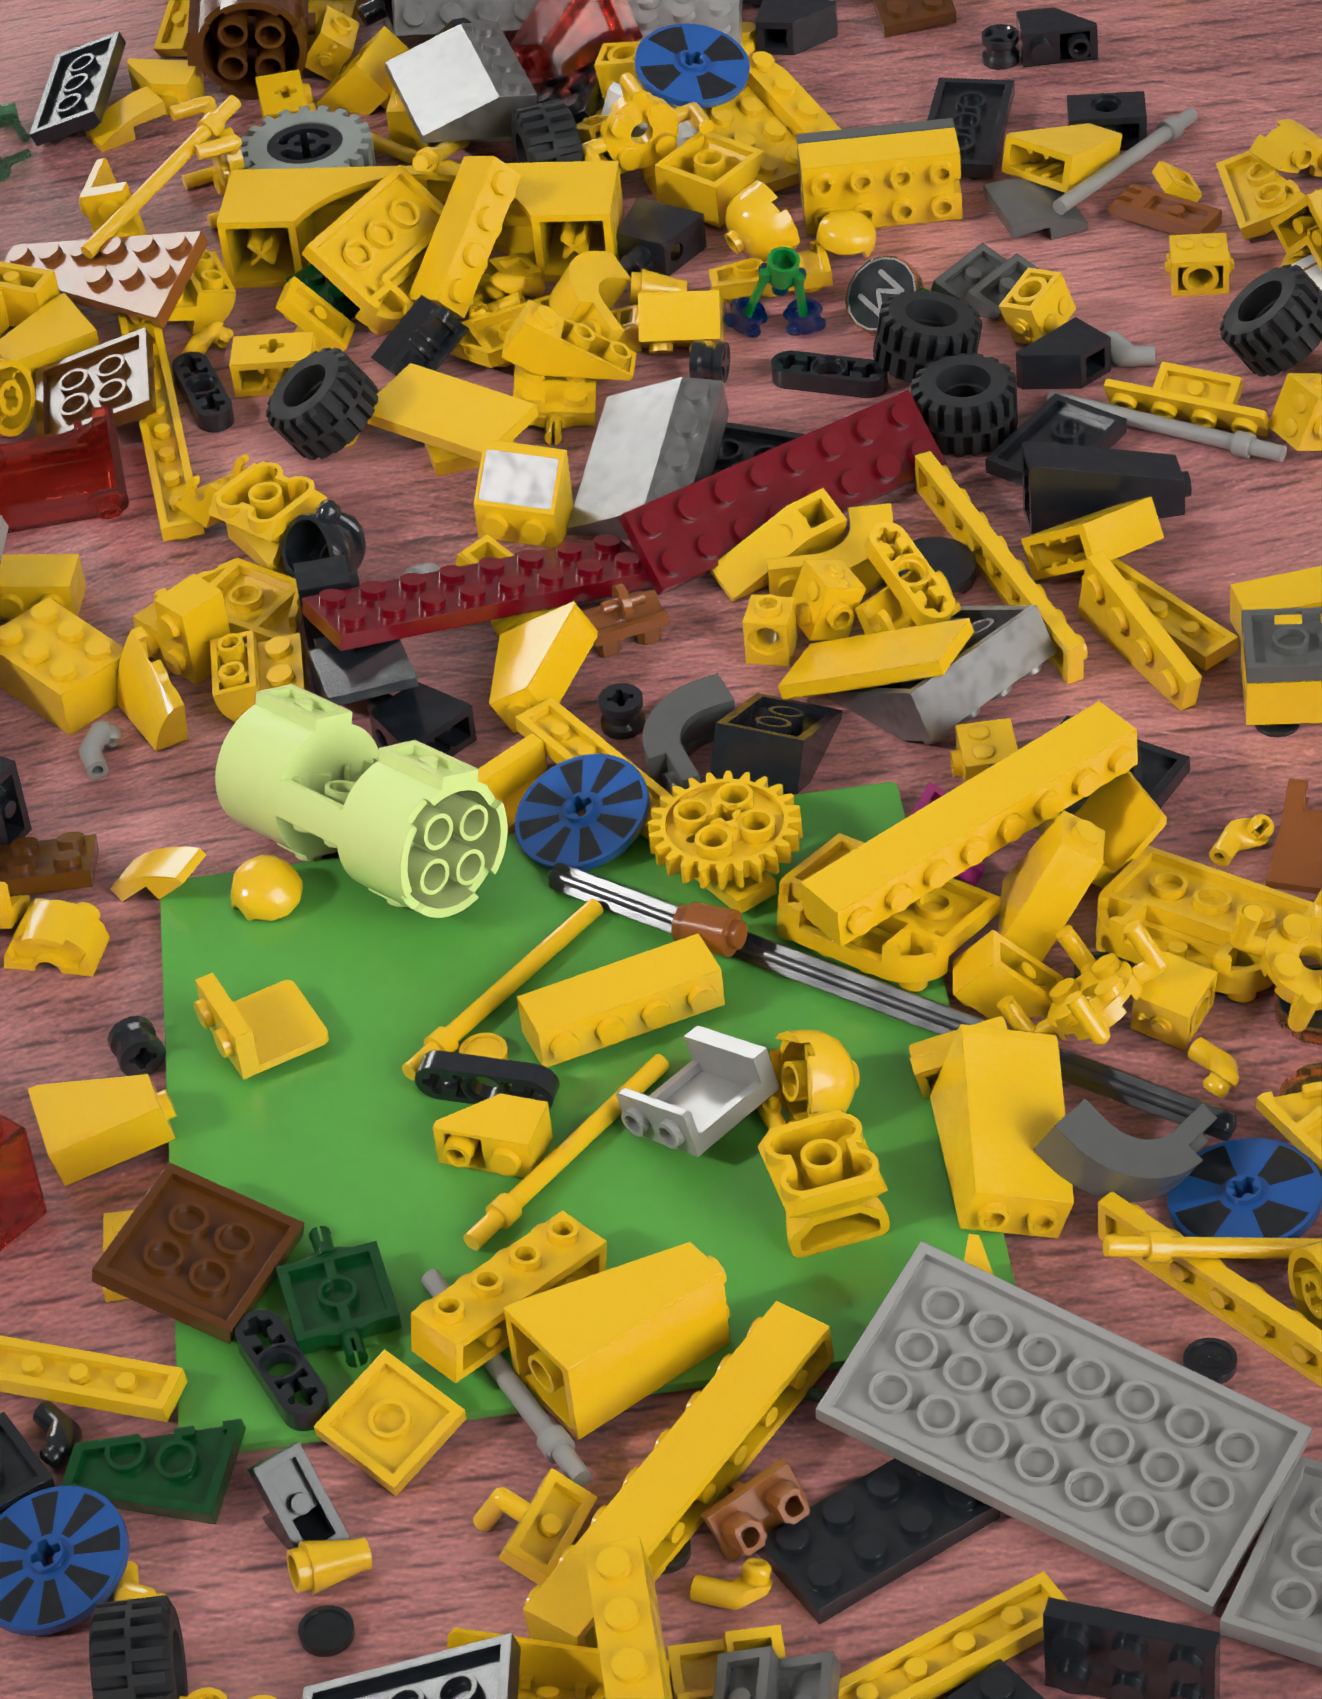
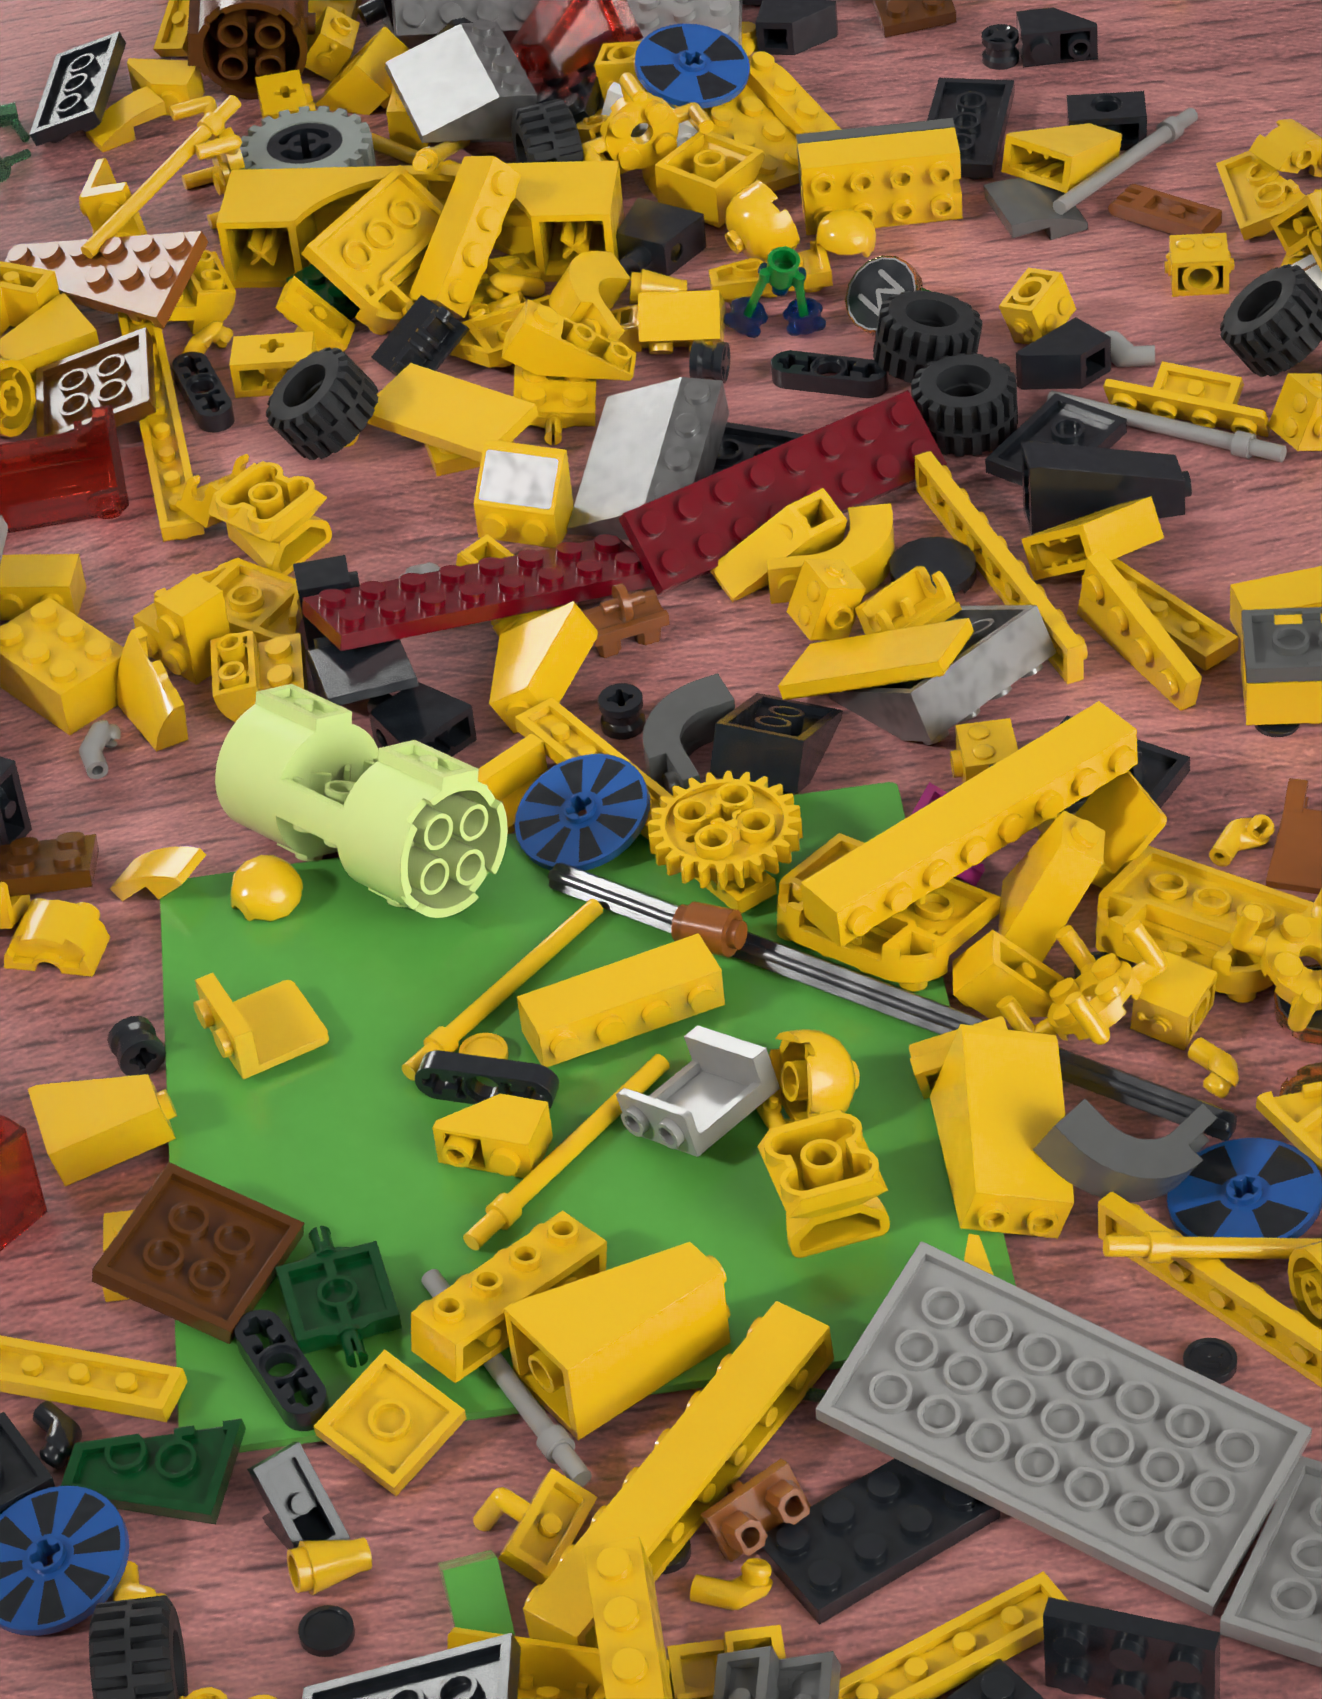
(323, 536): black piece -> none
(476, 1593): none -> bright green slope
(770, 630): yellow brick -> none
(908, 558): yellow beam -> none
(982, 279): dark grey slope -> none
(1176, 181): yellow tile -> none

